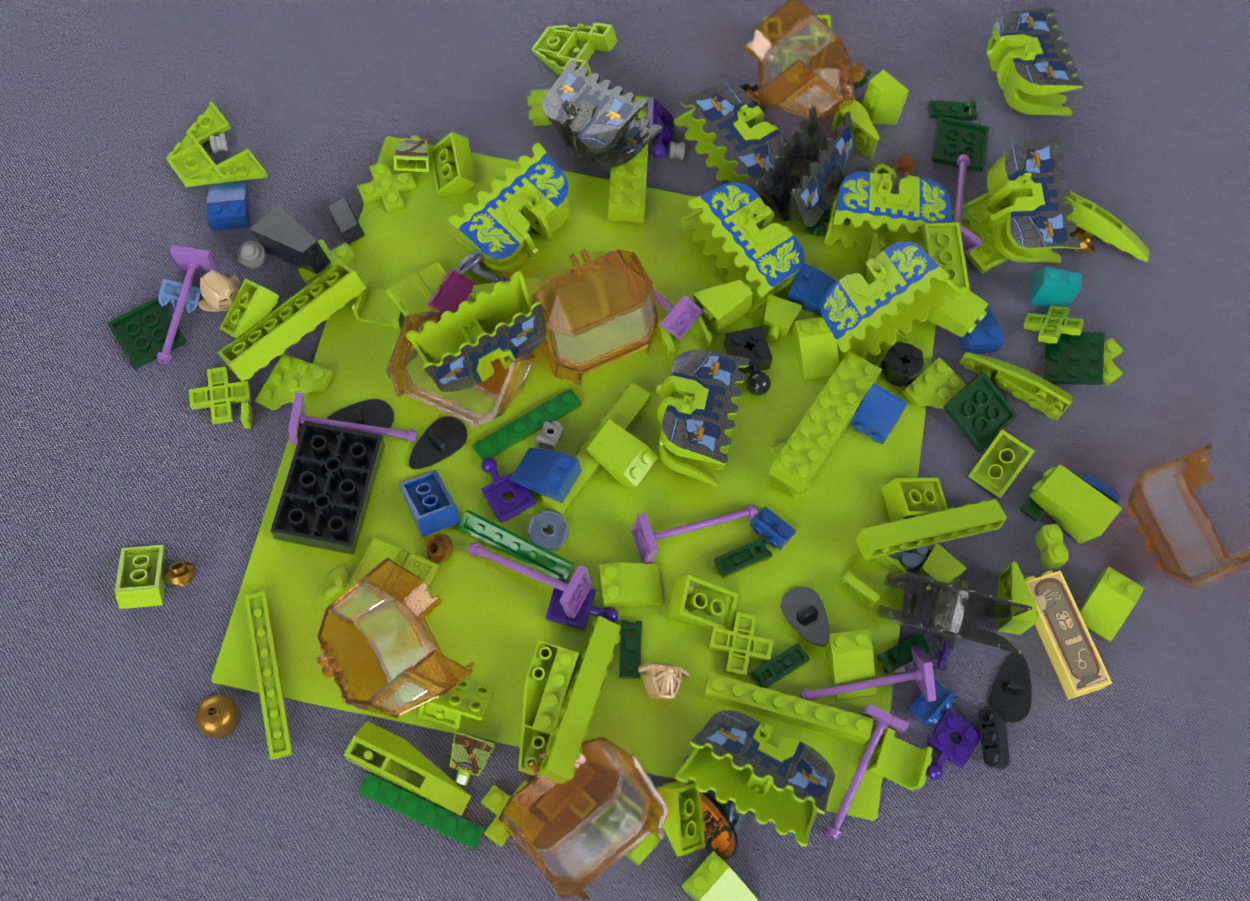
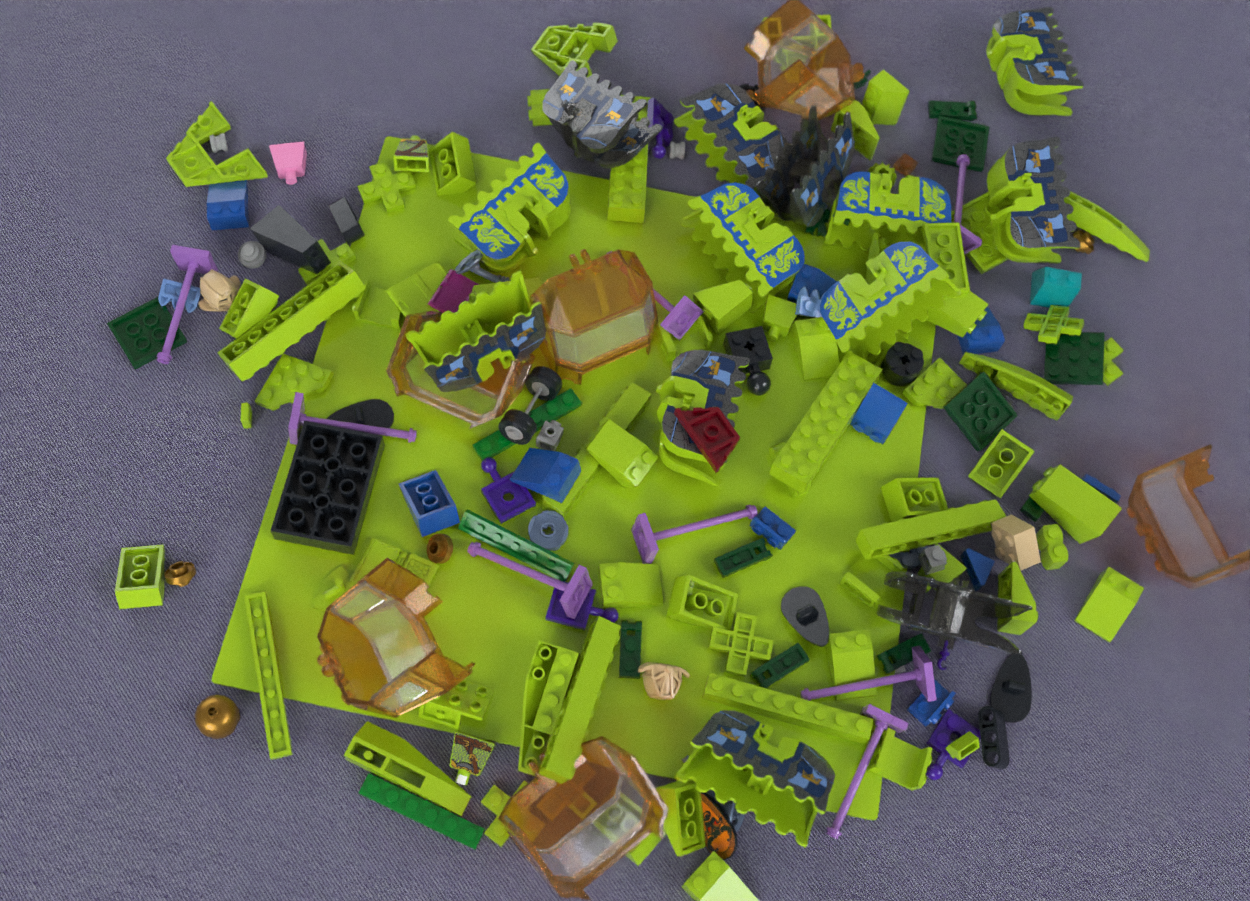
(219, 395): lime plate -> none
(289, 160): none -> bright pink torso
(438, 442): black shield -> none
(518, 425): none -> black axle
(710, 433): none -> dark red wing
(807, 305): none -> medium blue plate
(935, 558): none -> light grey brick
(963, 746): none -> lime piece
(977, 567): none -> blue slope
(1015, 542): none -> tan brick
(1066, 636): brick -> none

